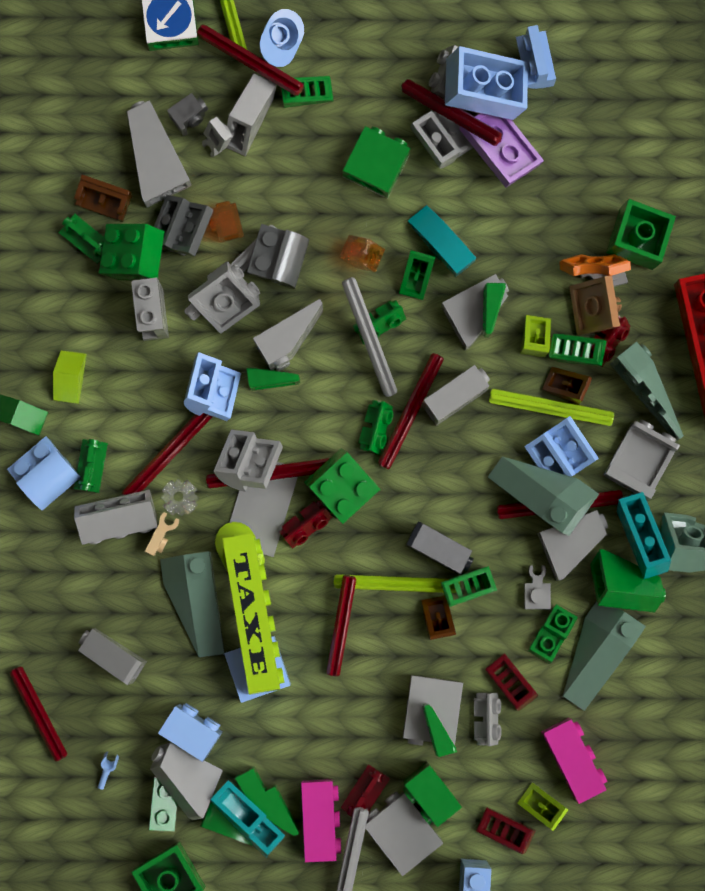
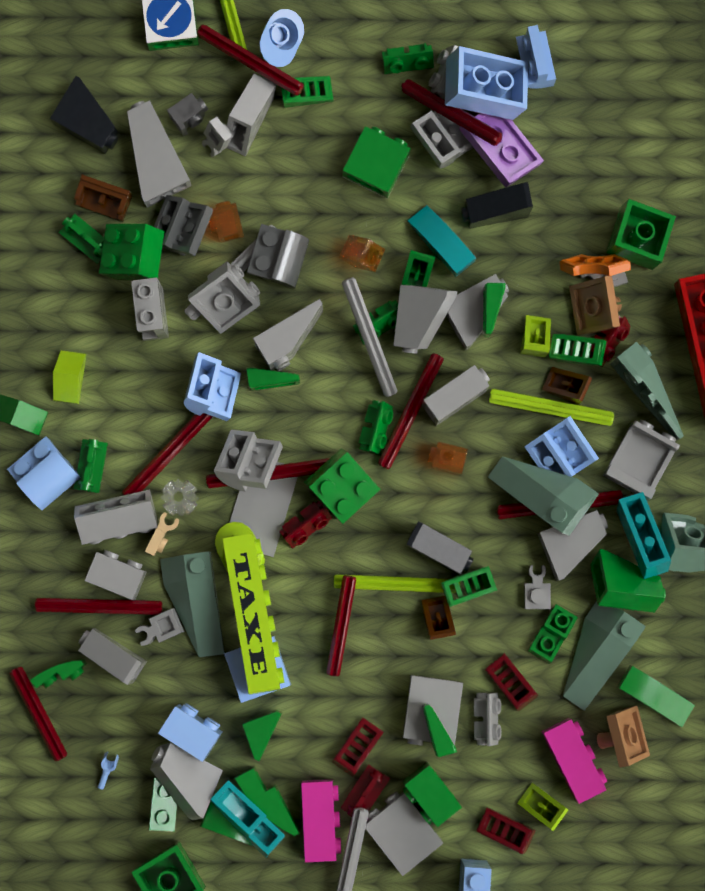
(65, 670): none -> green slope
(84, 118): none -> black slope
(98, 606): none -> dark red axle
(116, 575): none -> light grey brick
(163, 627): none -> light grey plate
(260, 731): none -> green slope
(344, 765): none -> dark red slope
(418, 58): none -> green hinge
(420, 315): none -> light grey slope
(448, 458): none -> clear orange brick
(498, 206): none -> black slope
(625, 736): none -> medium nougat tile
(655, 695): none -> slope

